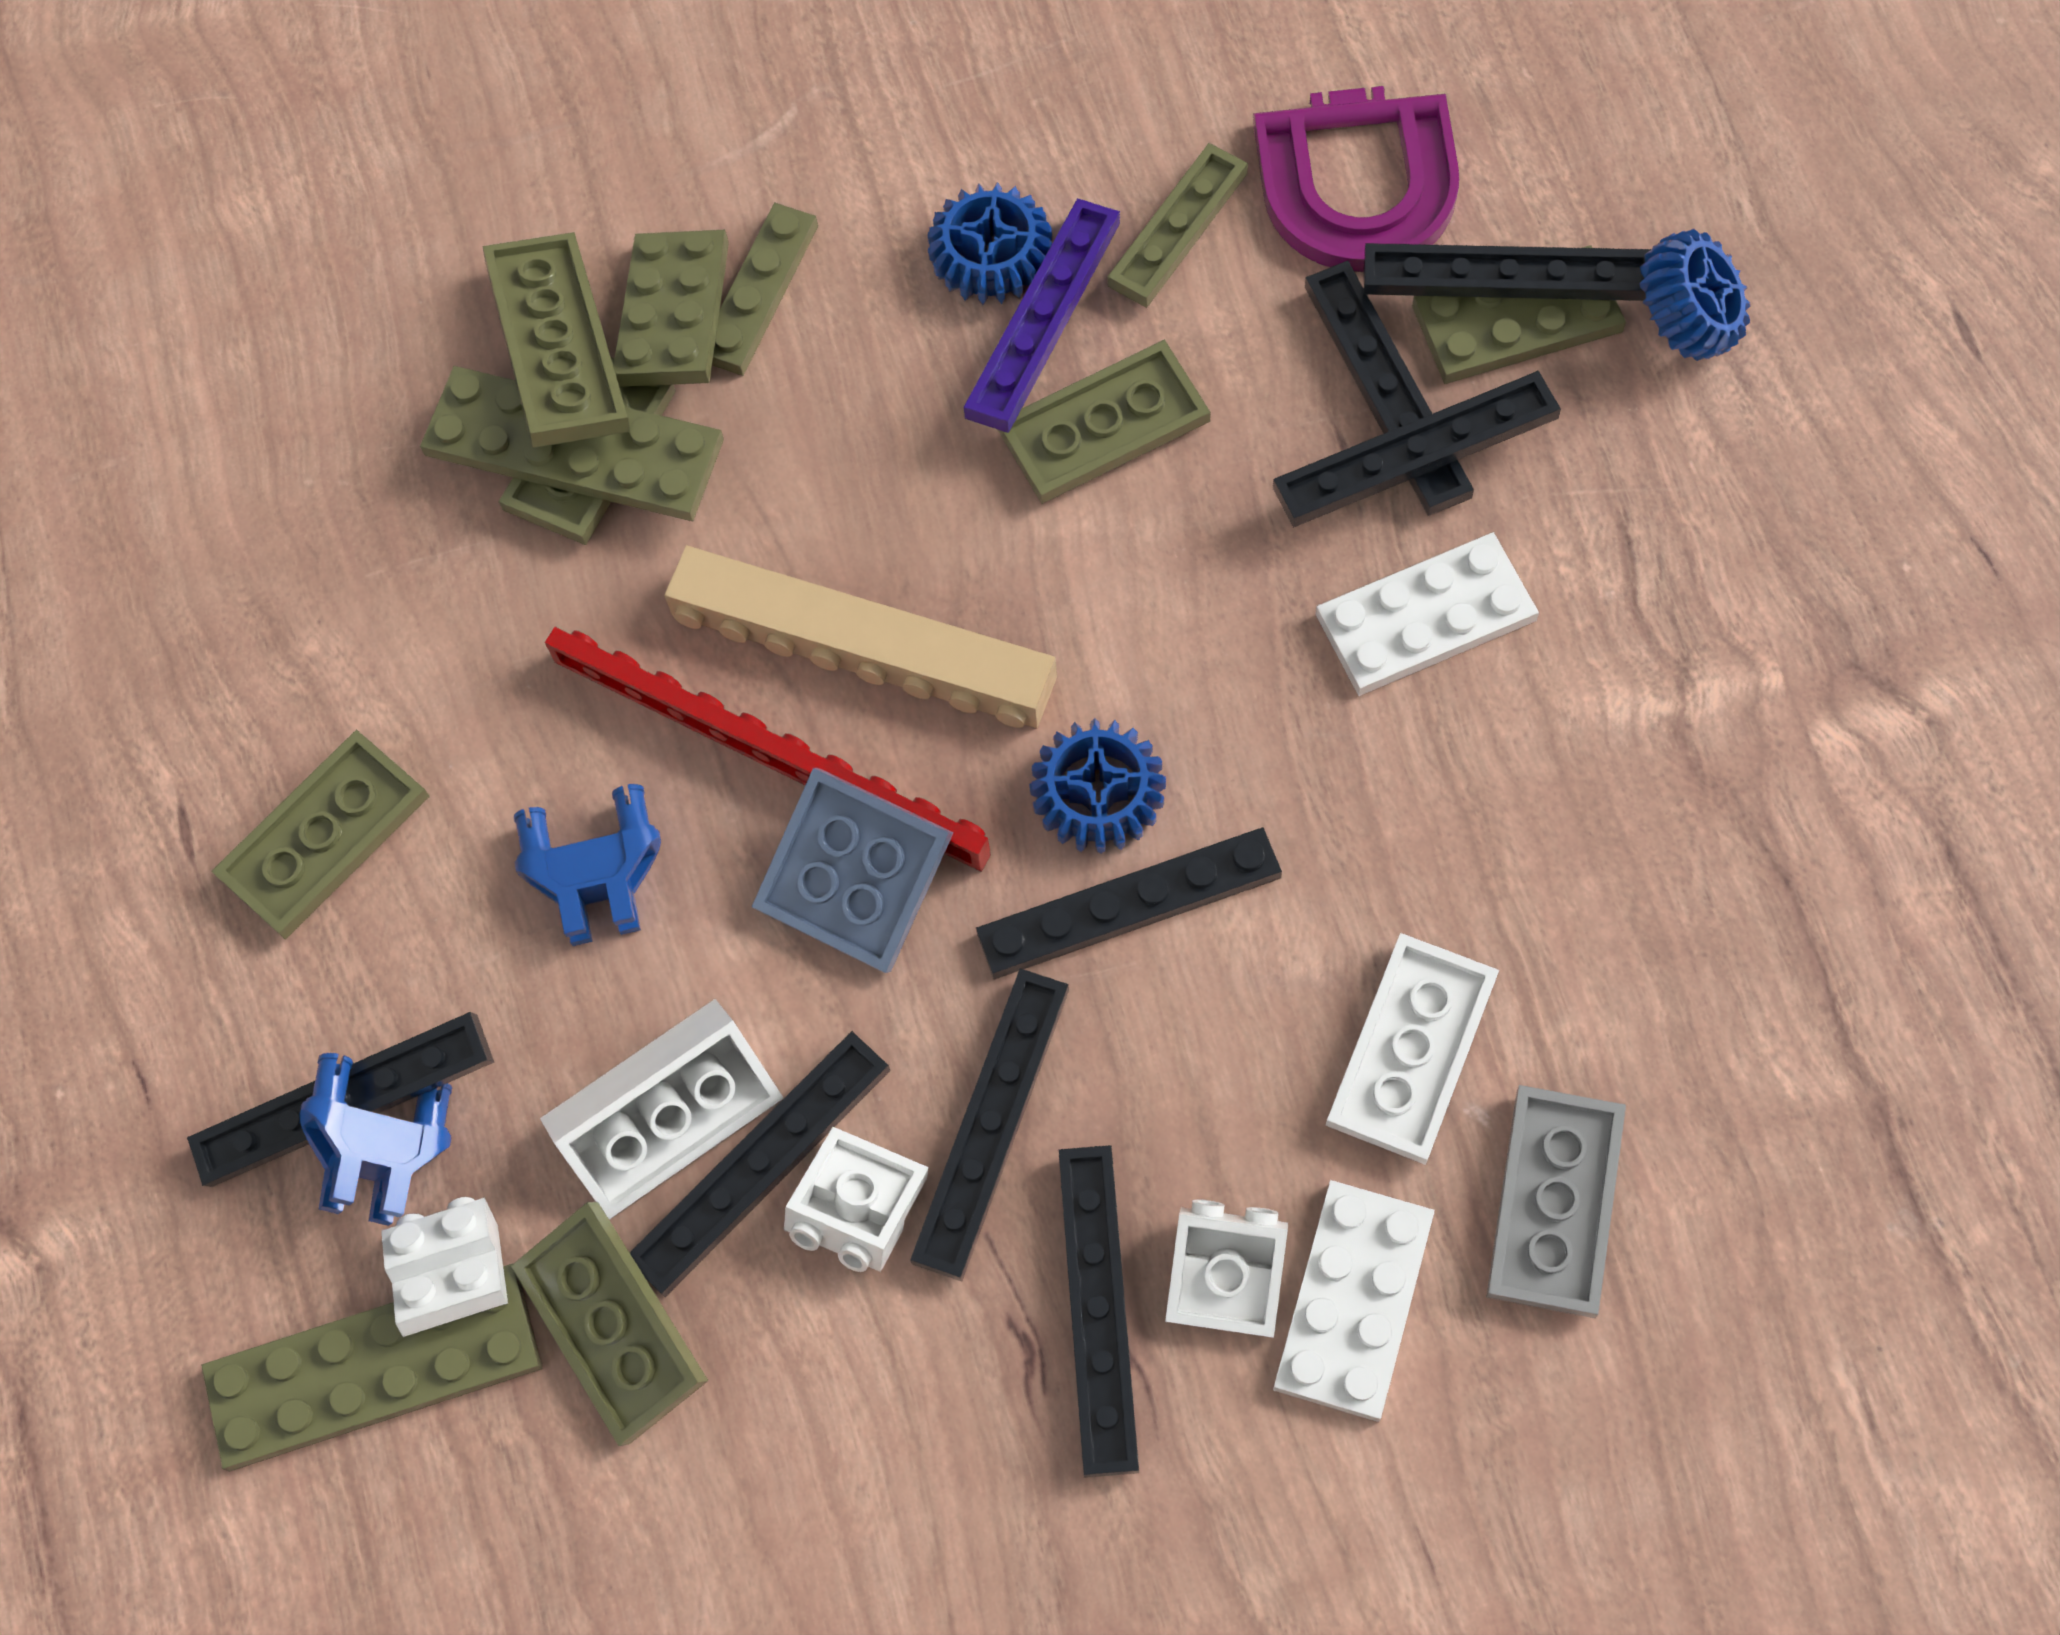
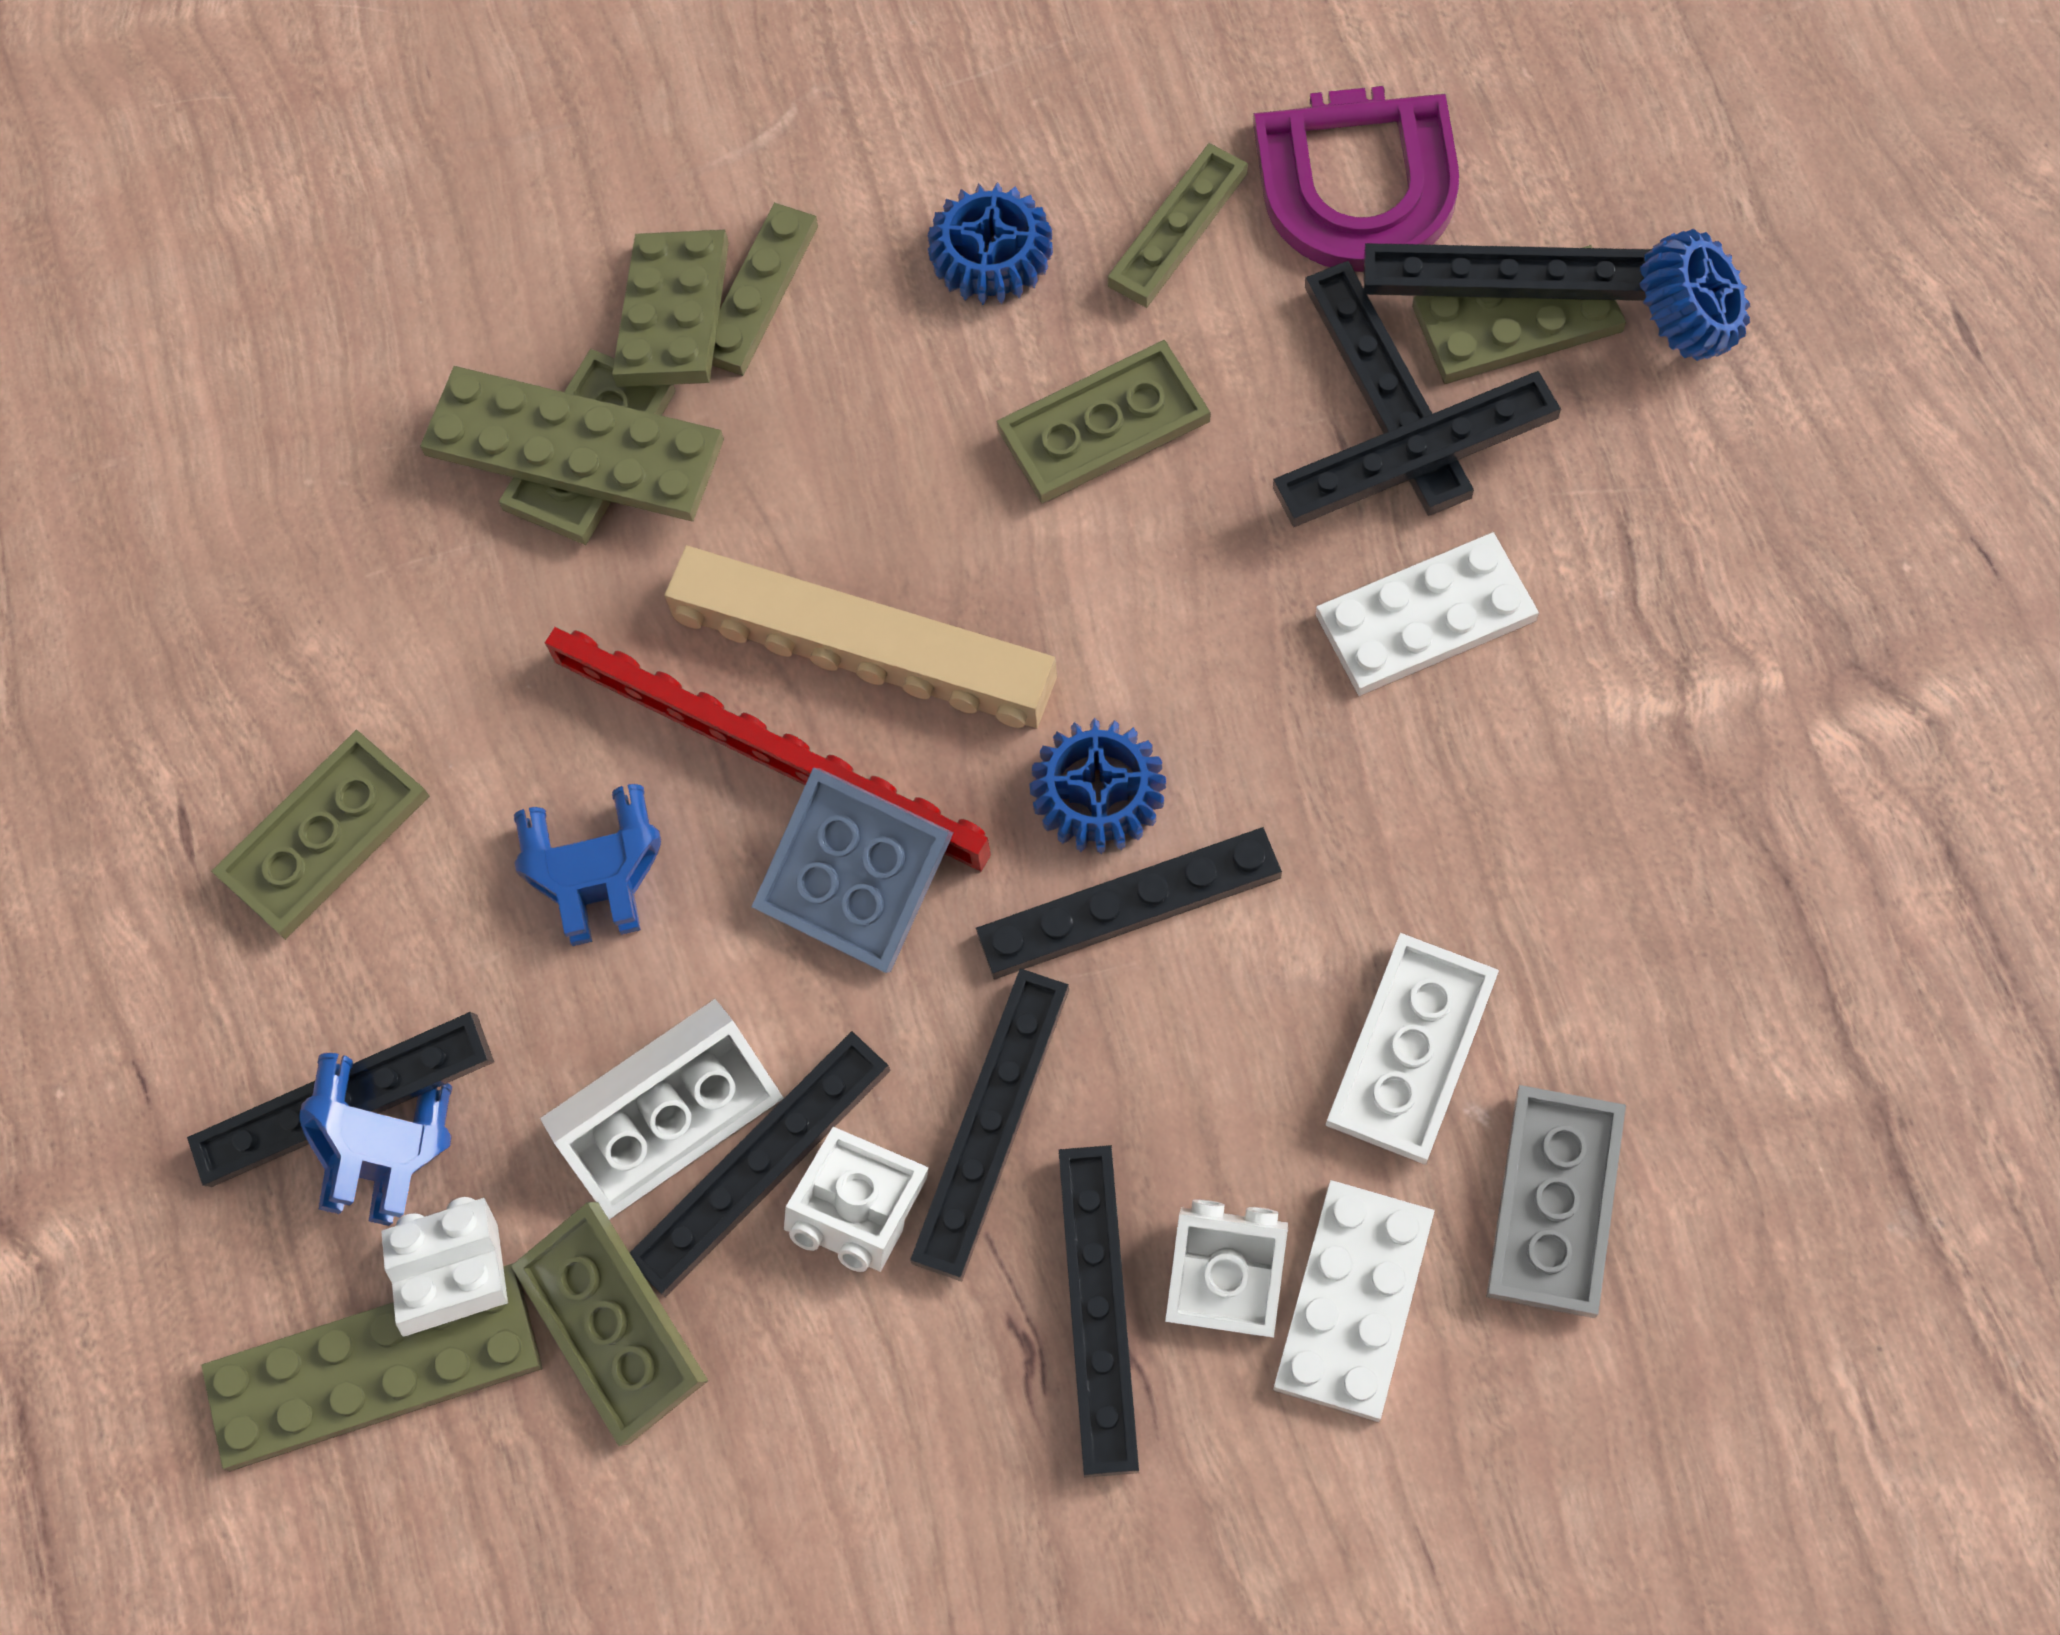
(555, 340): olive plate -> none
(1041, 316): dark purple plate -> none

